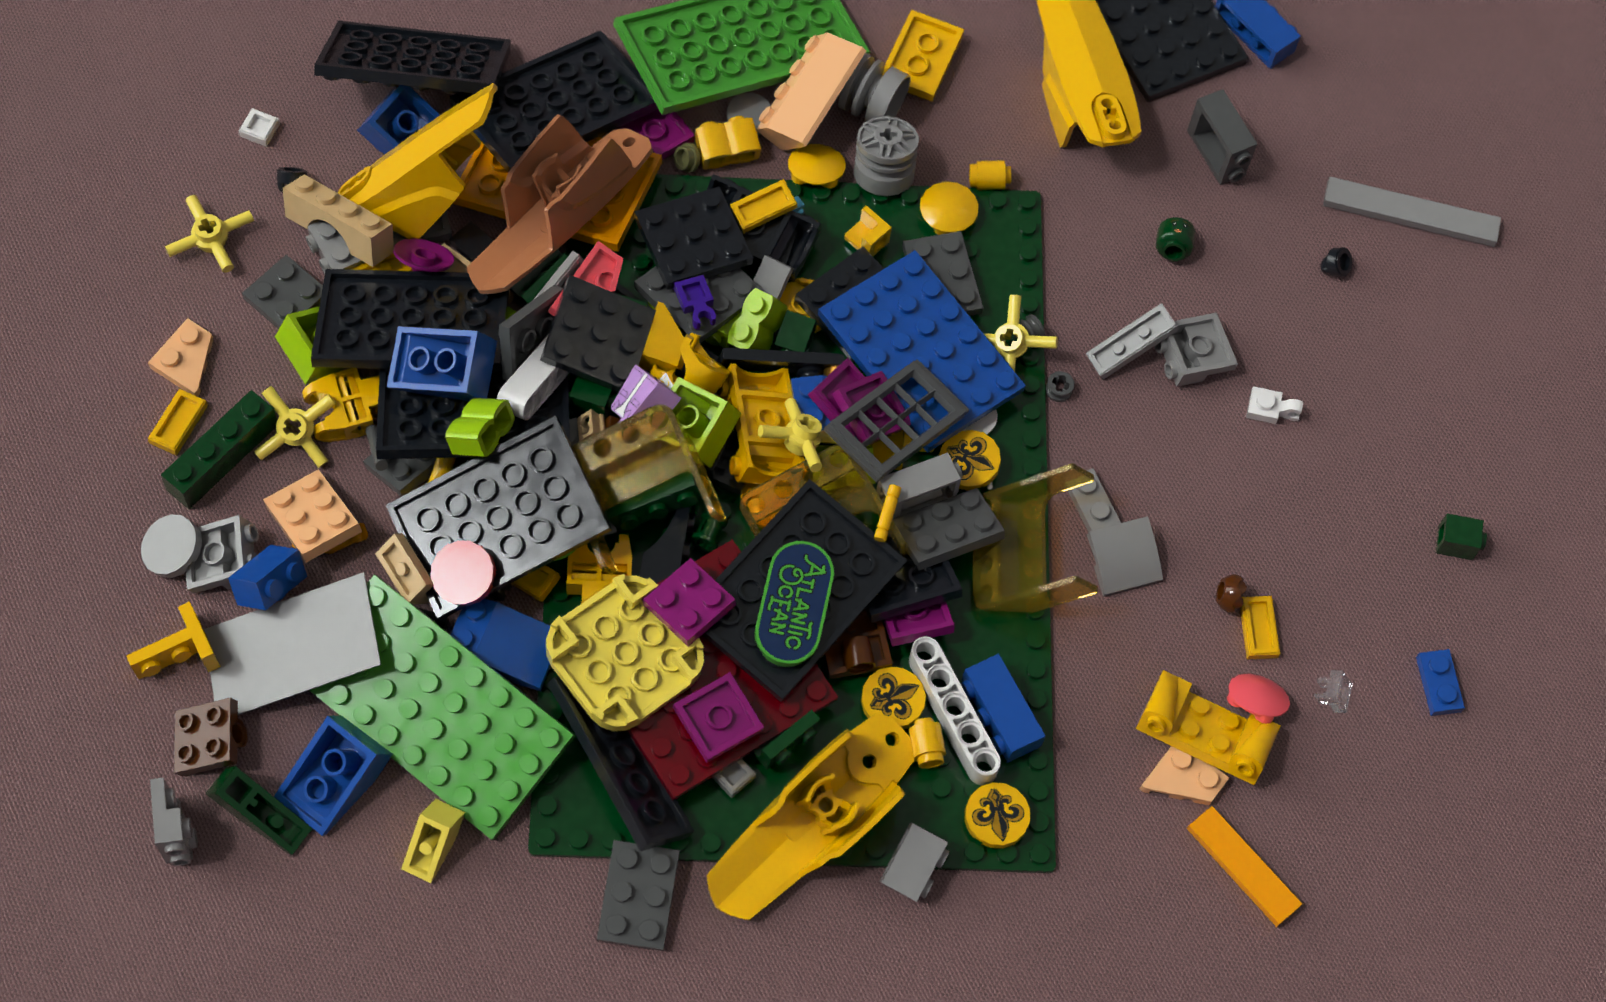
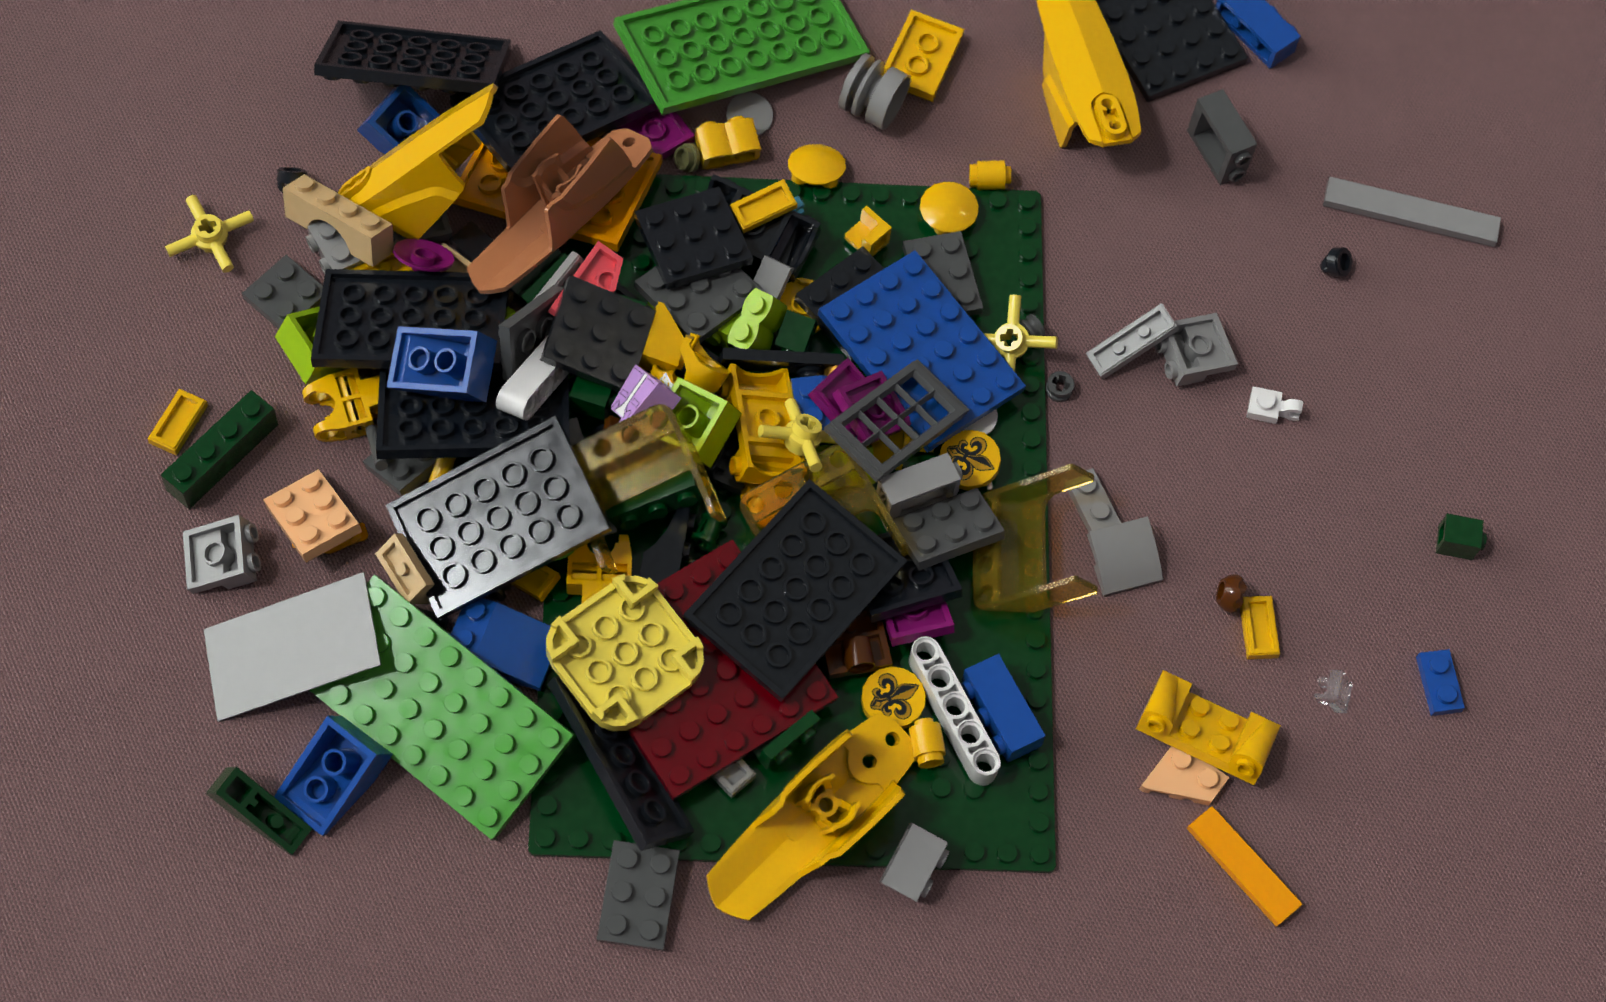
(171, 546): light grey tile -> none
(172, 830): light grey plate -> none
(175, 648): yellow bracket -> none
(184, 357): light nougat wing -> none
(208, 736): reddish brown plate -> none
(259, 127): white tile -> none
(267, 577): blue brick -> none
(306, 429): light yellow bar -> none
(432, 839): light yellow slope -> none
(463, 573): tile -> none
(480, 427): lime brick -> none
(595, 425): tan piece -> none
(689, 602): magenta plate -> none
(696, 298): dark purple plate -> none
(718, 717): magenta plate -> none
(794, 603): tile -> none
(809, 91): light nougat slope -> none
(886, 155): light grey wheel -> none
(887, 513): yellow wheel -> none
(997, 815): yellow tile -> none
(1175, 238): dark green head -> none
(1258, 696): coral dish -> none

